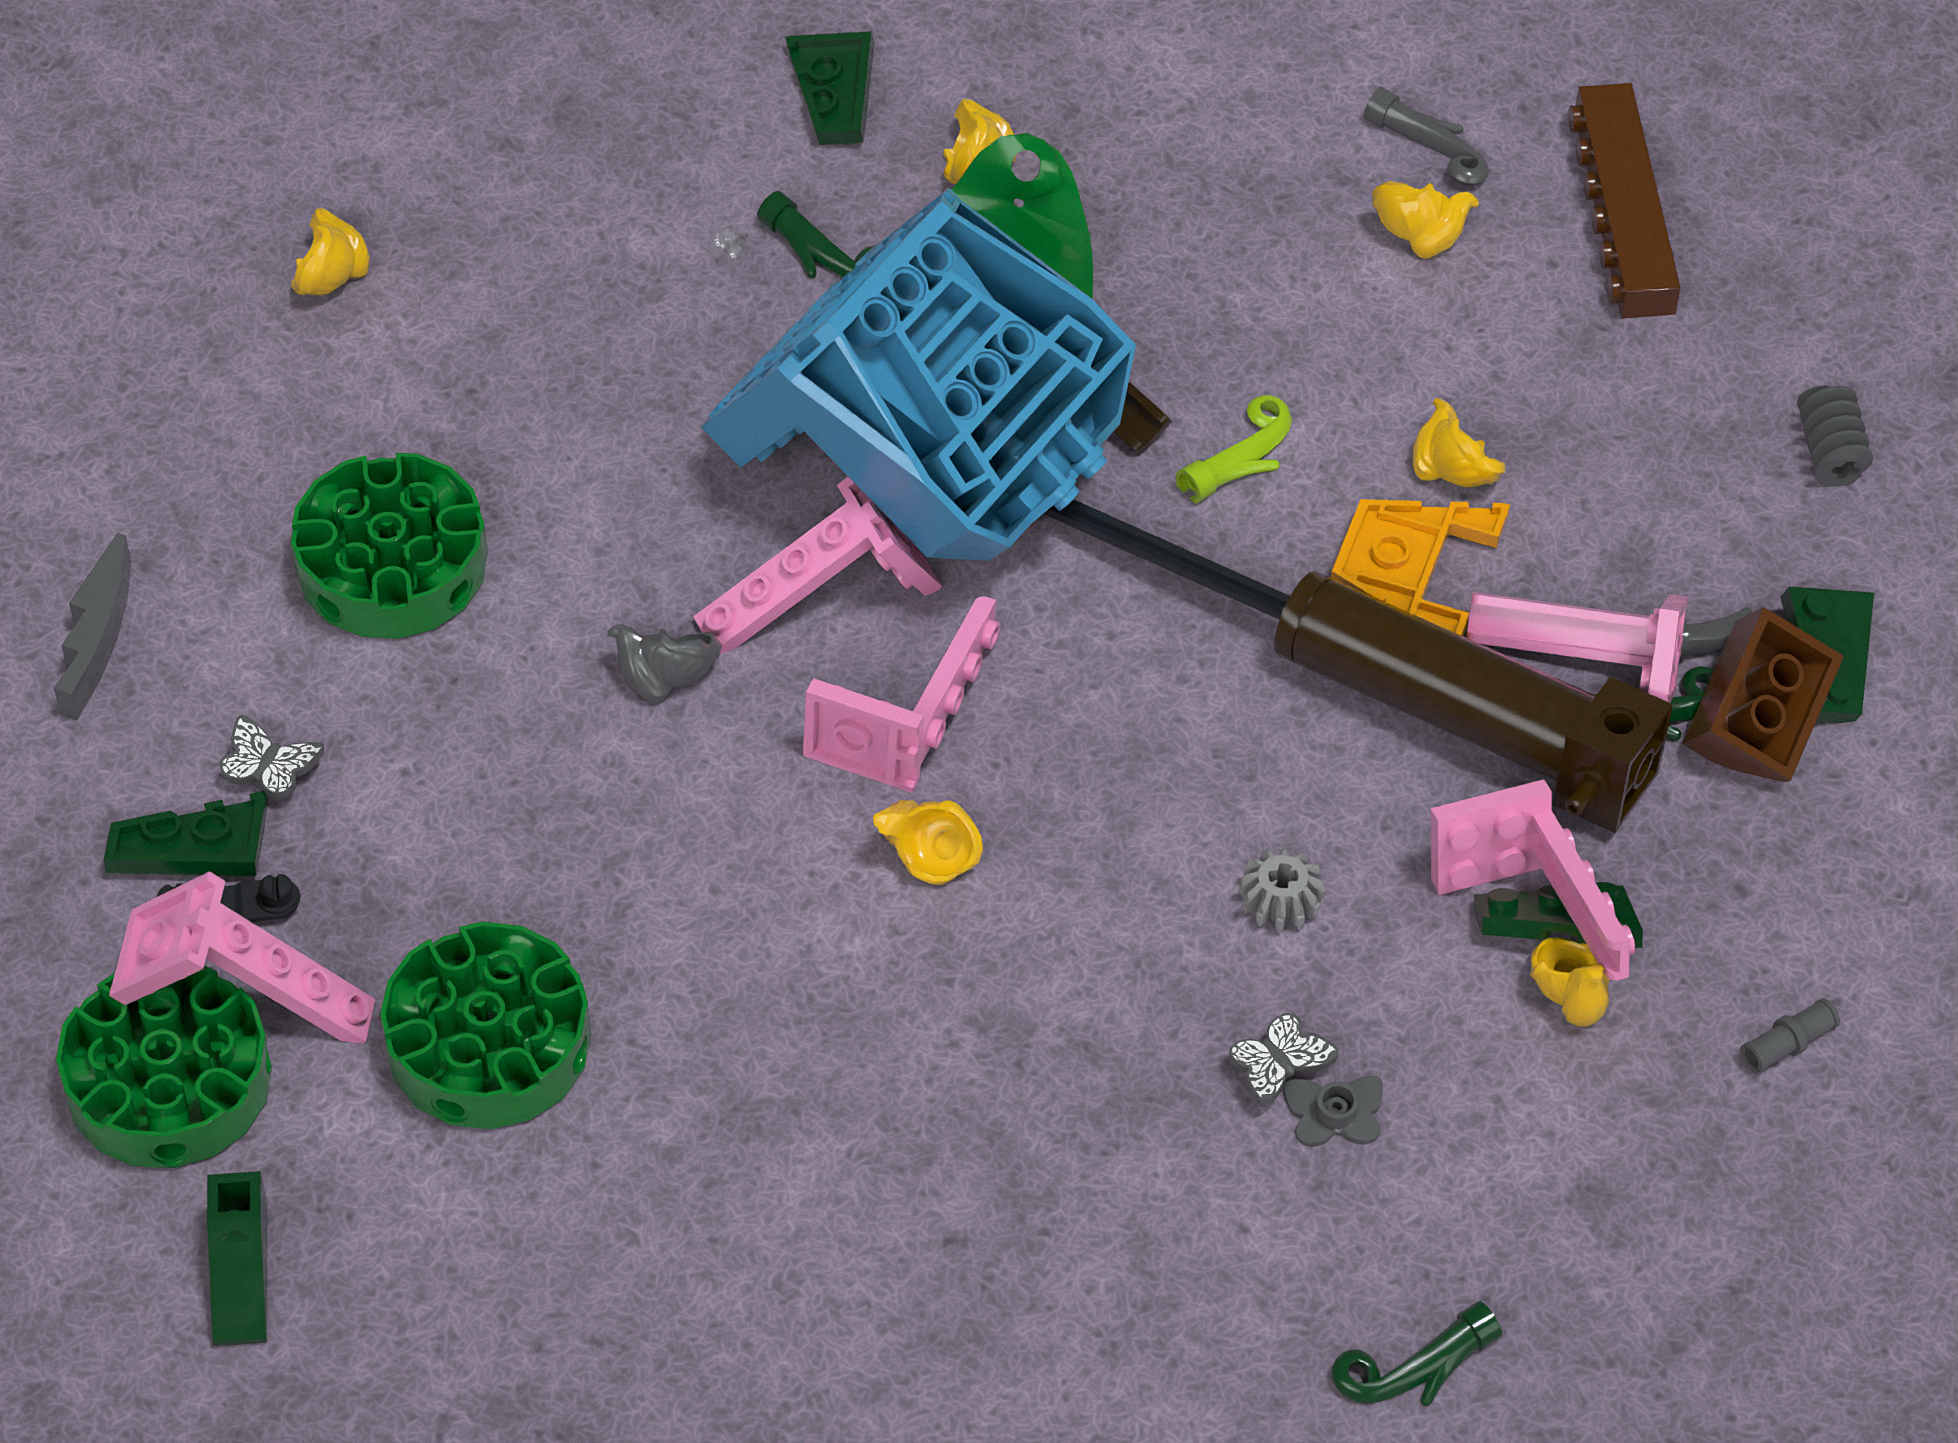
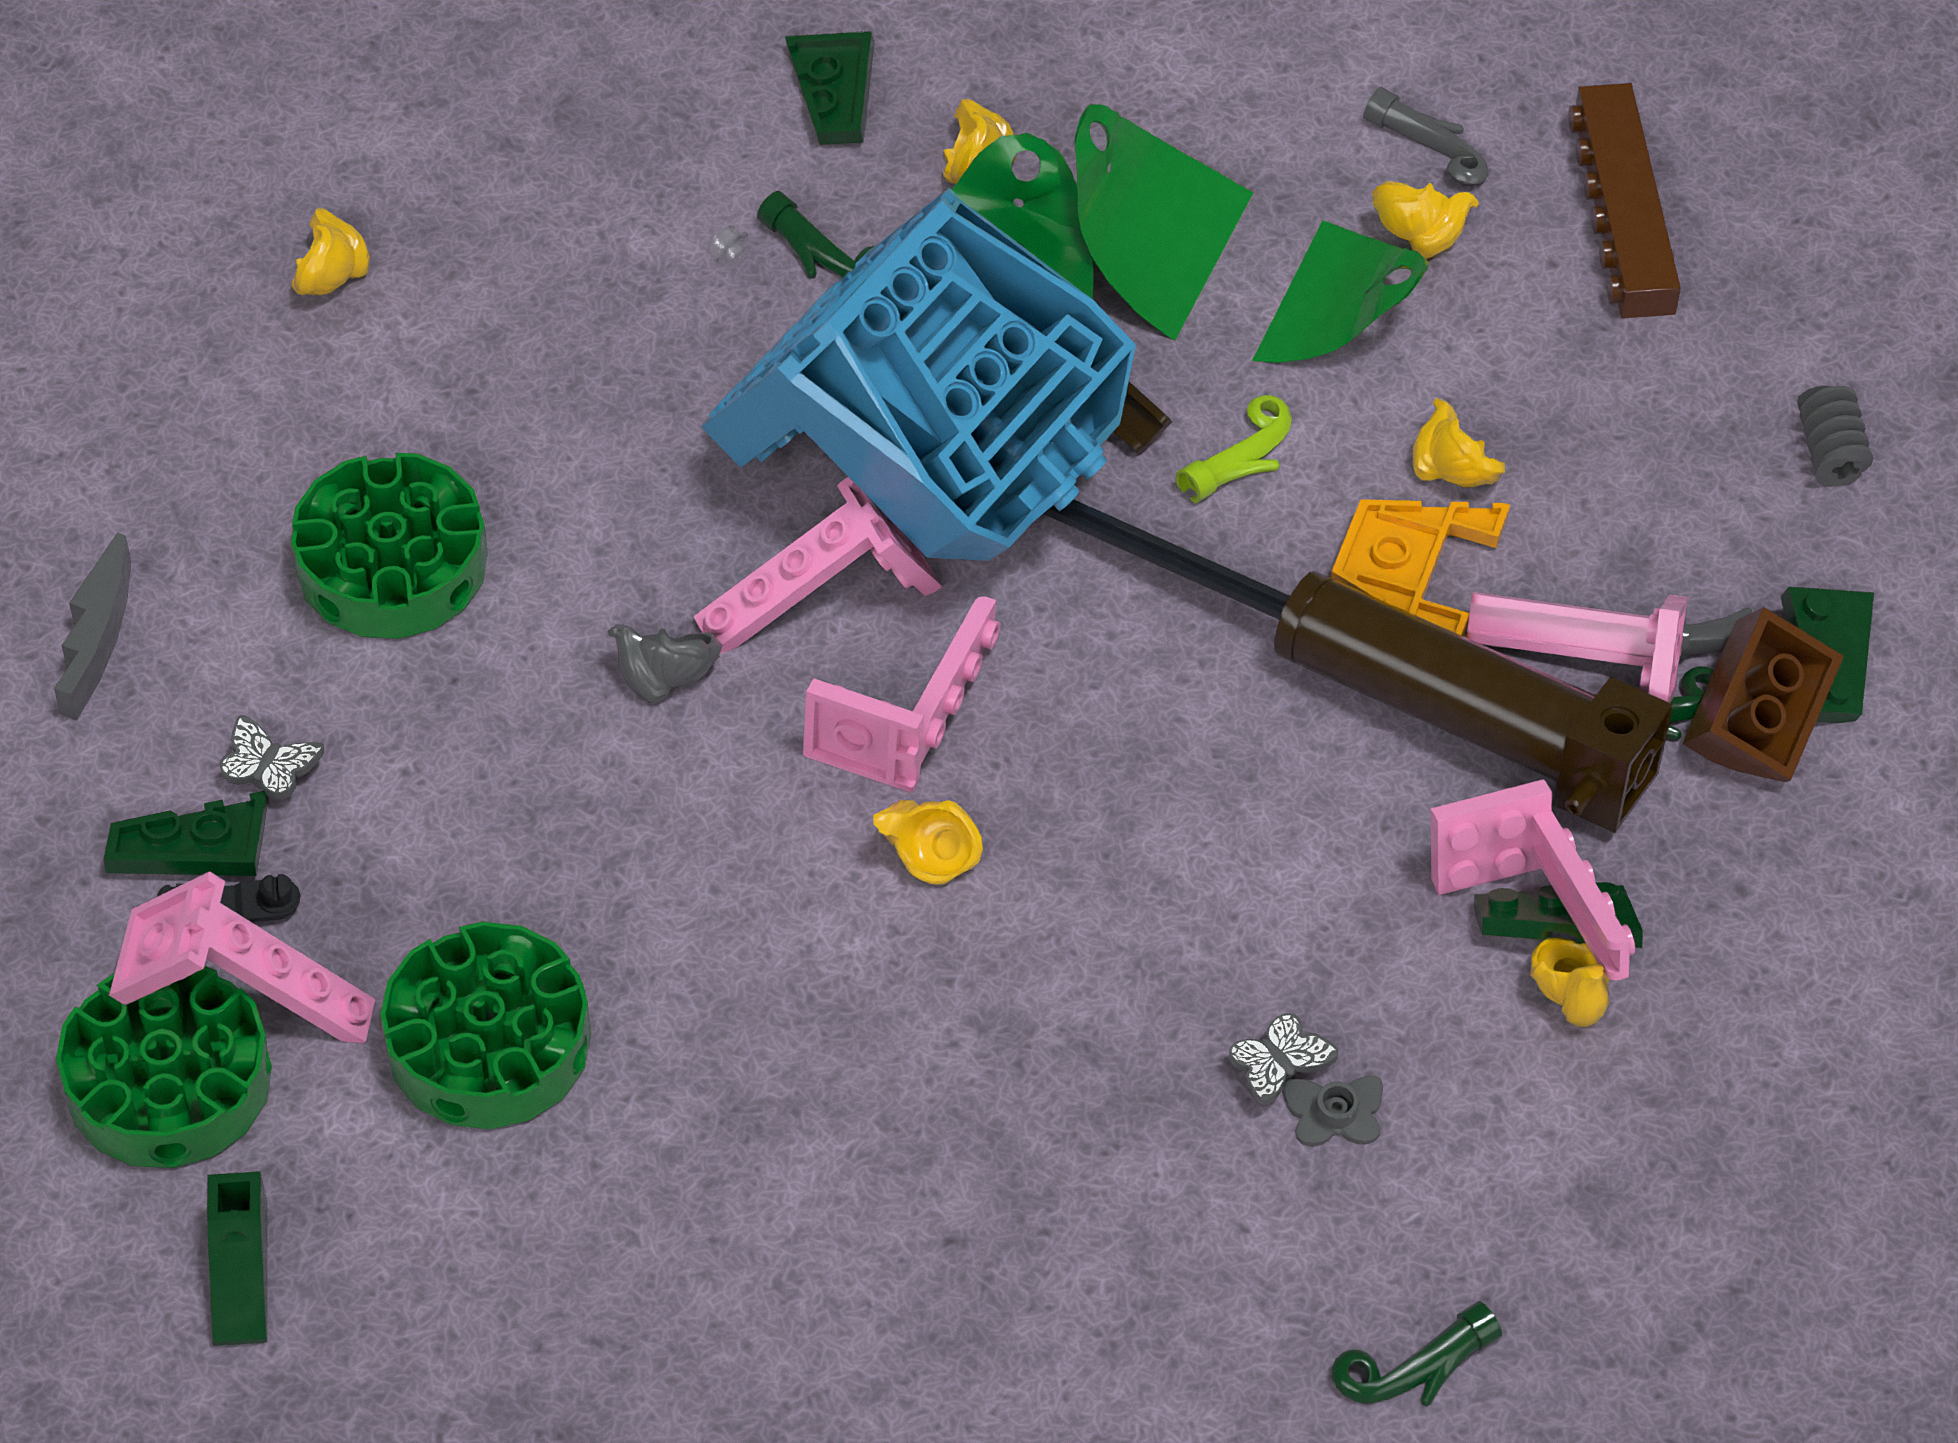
(1167, 218): none -> green piece
(1281, 889): light grey gear -> none
(1790, 1035): dark grey pin -> none

